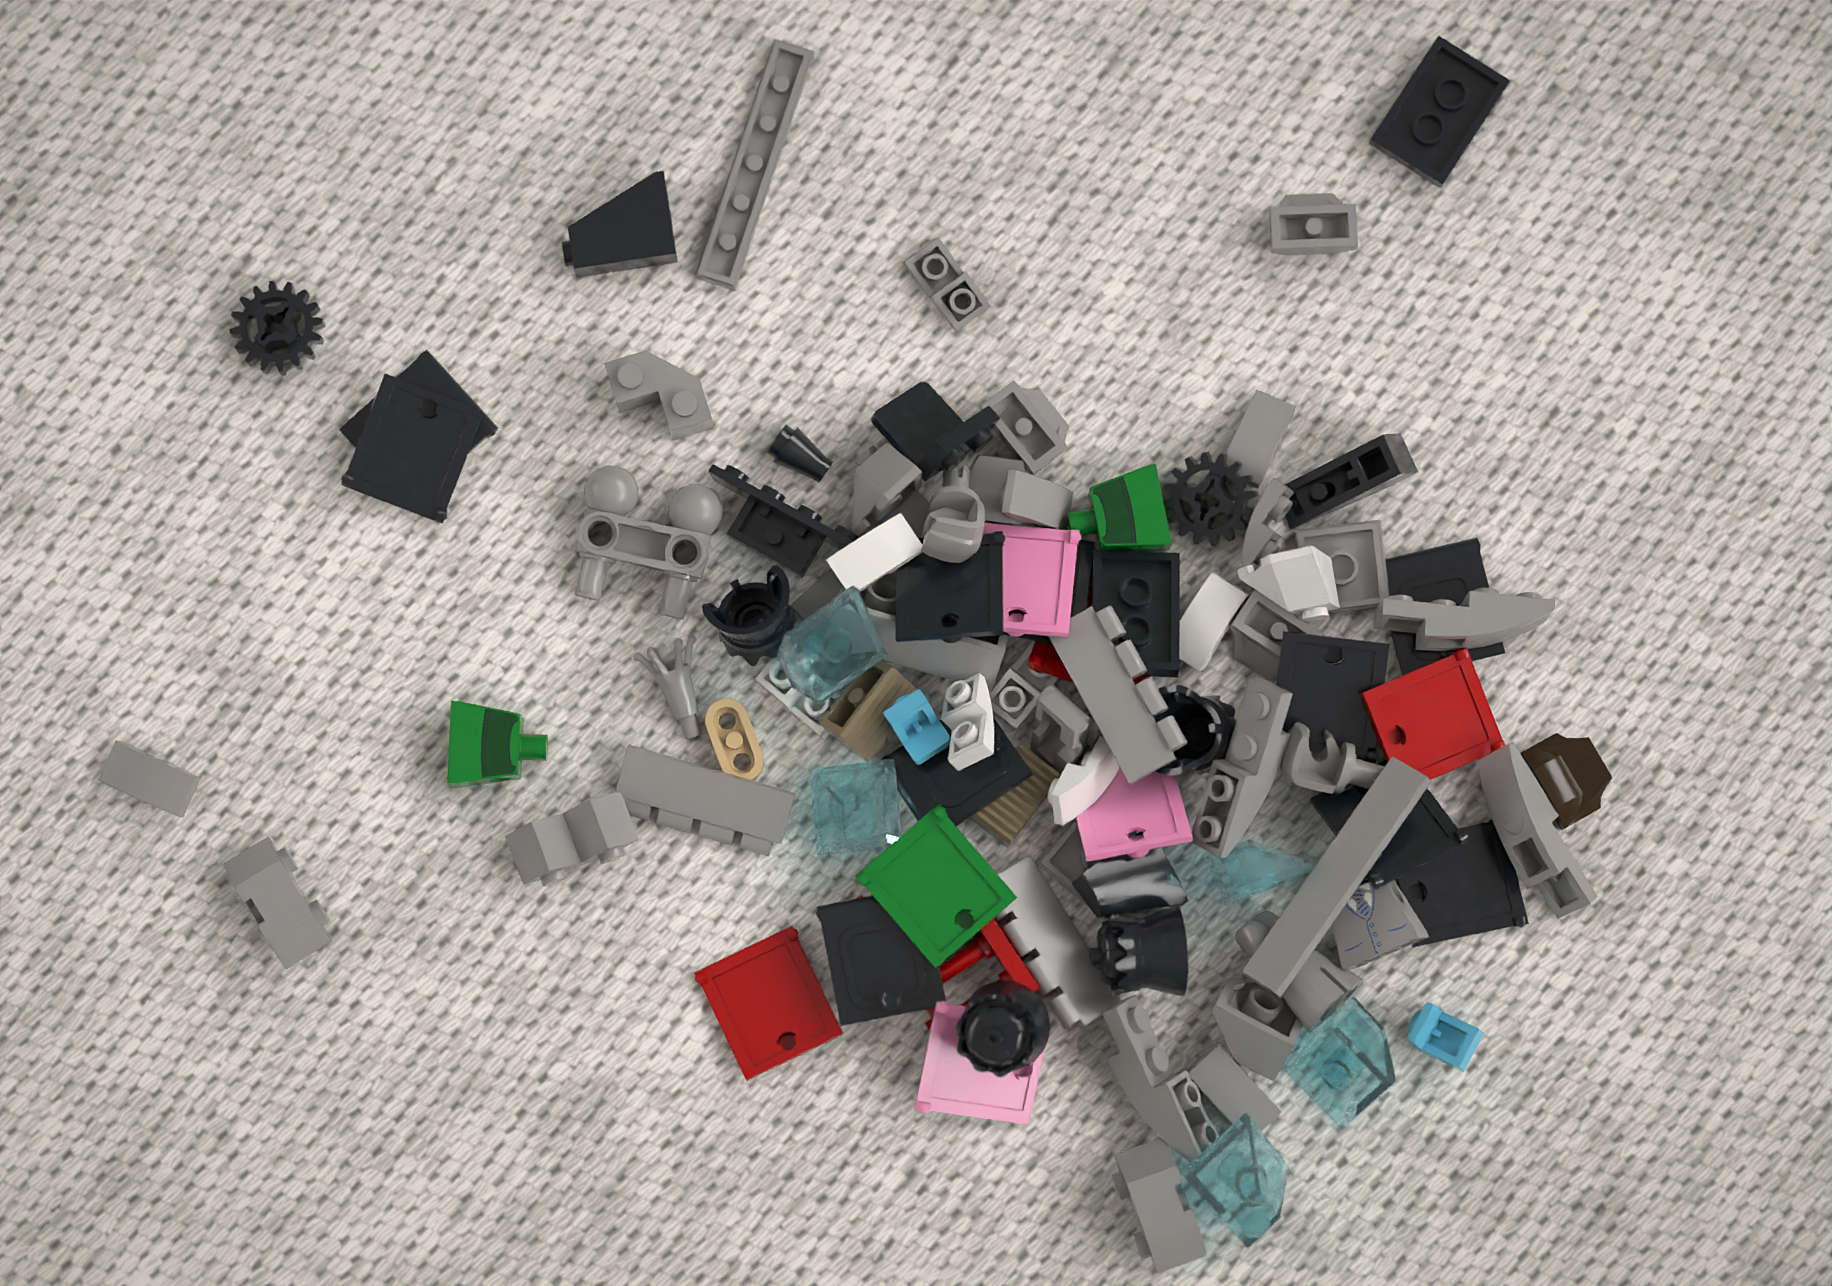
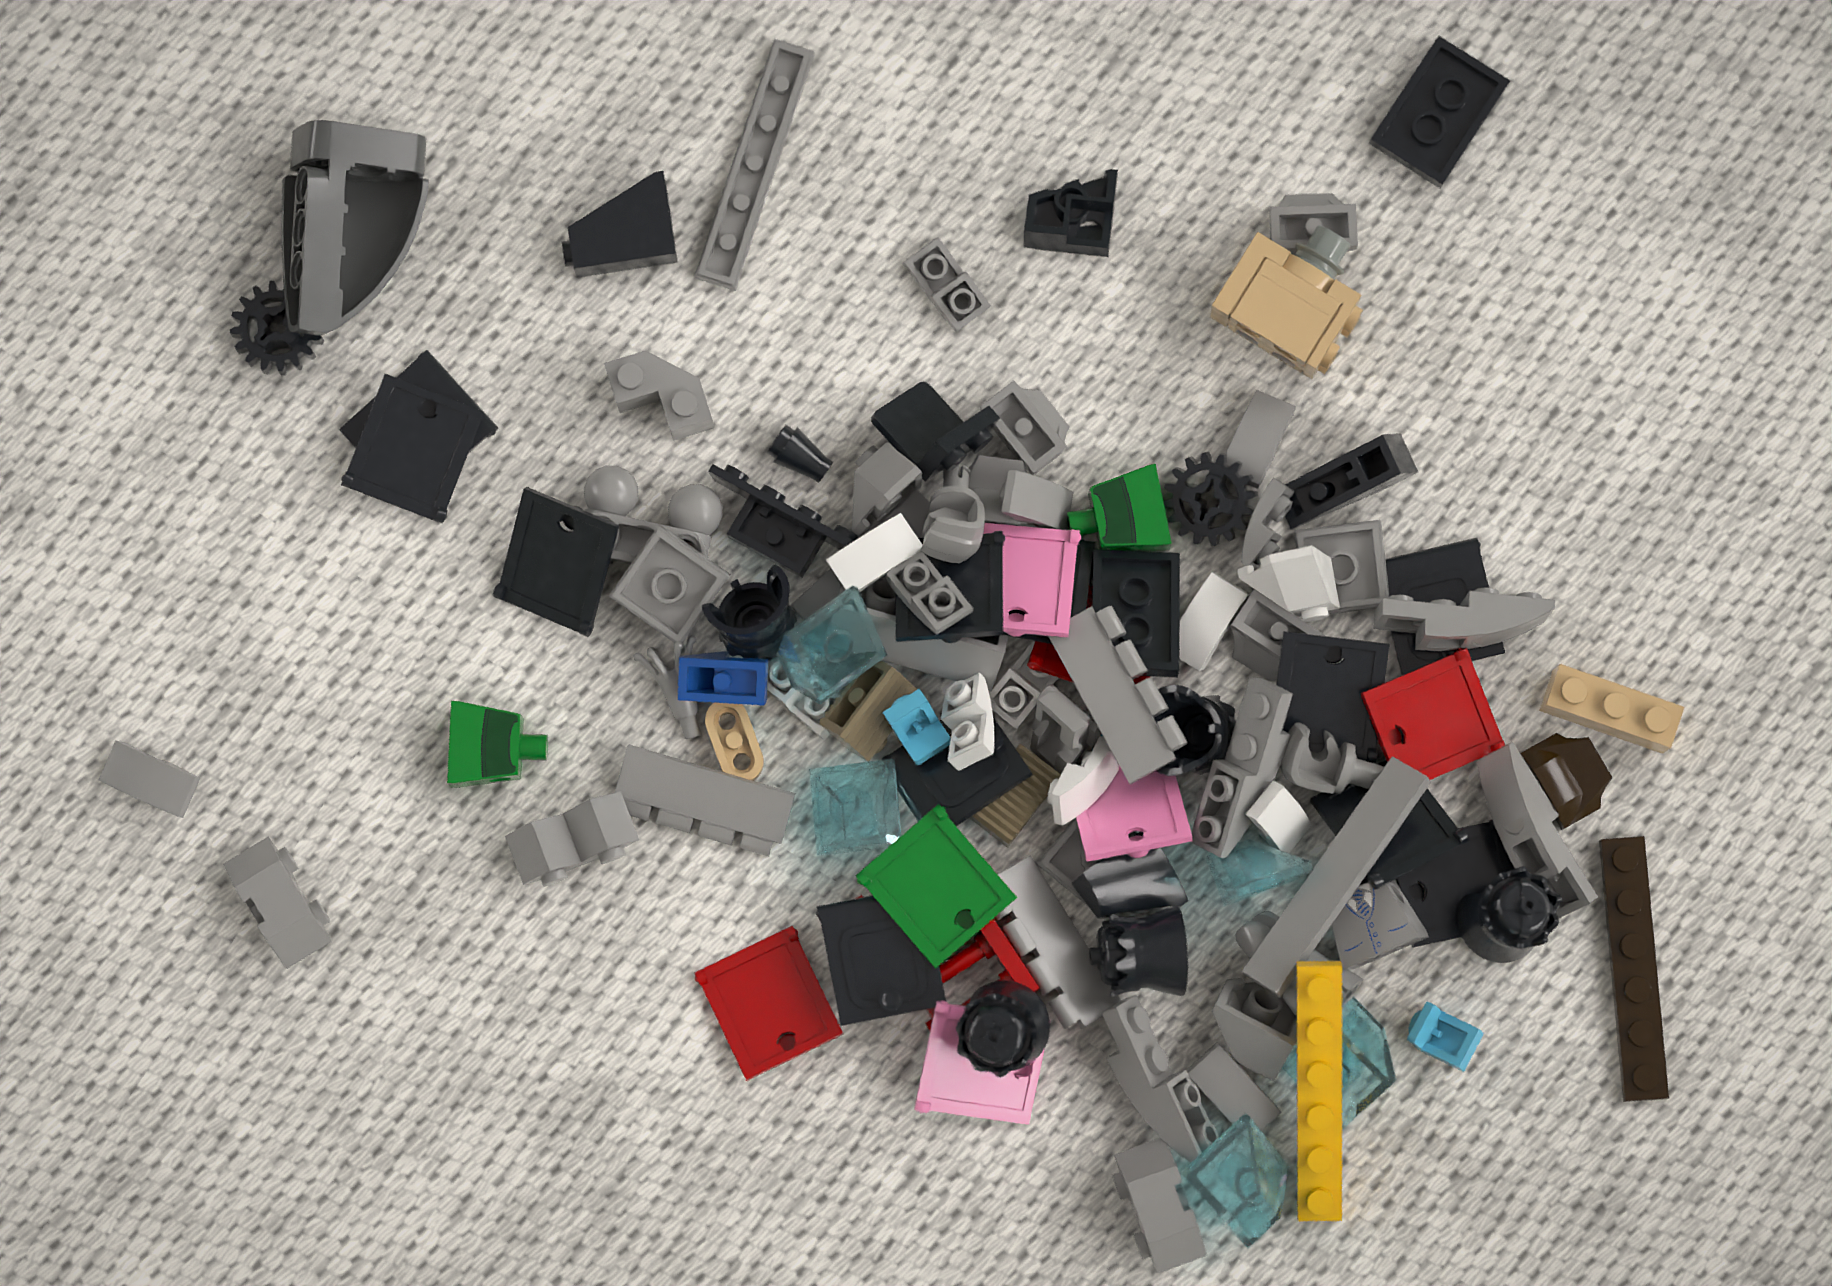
(347, 218): none -> dark grey panel
(555, 569): none -> black container
(669, 584): none -> light grey tile
(722, 679): none -> blue slope
(927, 593): none -> light grey slope
(1057, 215): none -> black slope
(1279, 818): none -> white slope
(1291, 300): none -> tan piece
(1319, 1090): none -> yellow plate
(1508, 916): none -> black hat
(1612, 708): none -> tan brick
(1633, 969): none -> dark brown plate

